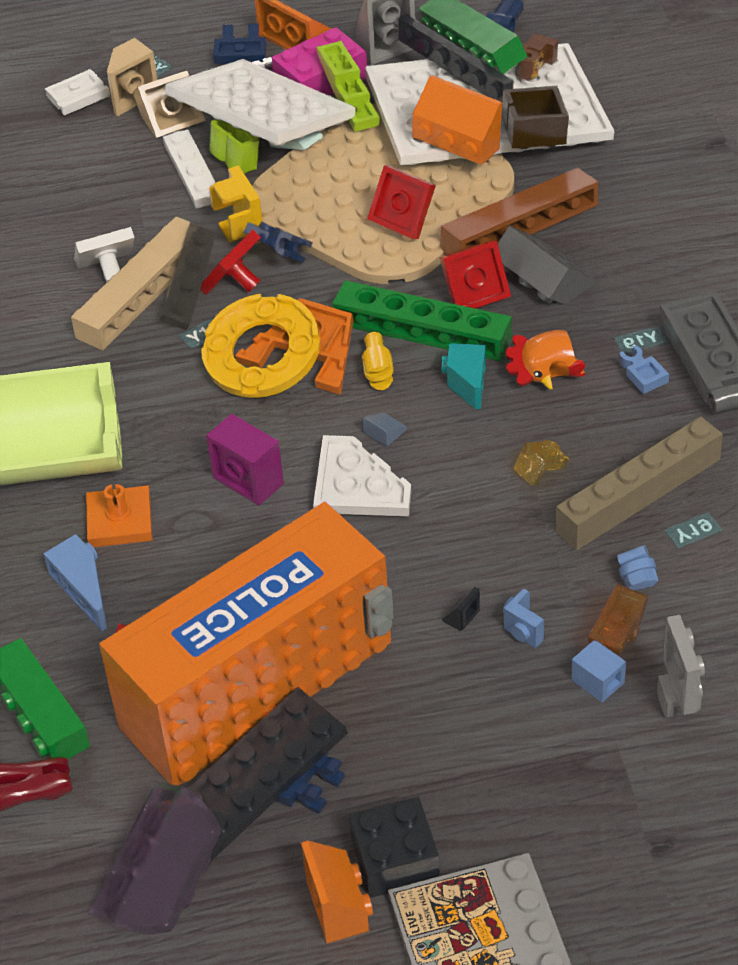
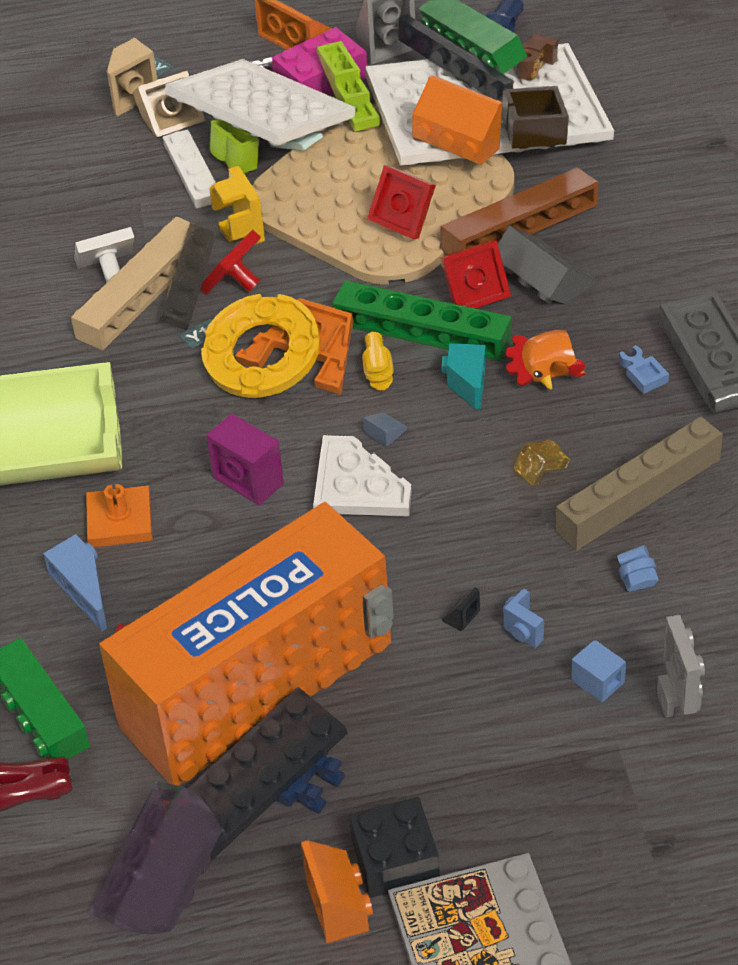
(77, 92): white plate -> none
(233, 49): dark blue plate -> none
(283, 241): dark blue plate -> none
(619, 619): clear orange slope -> none
(643, 339): clear light blue sticker -> none
(693, 530): clear light blue sticker -> none

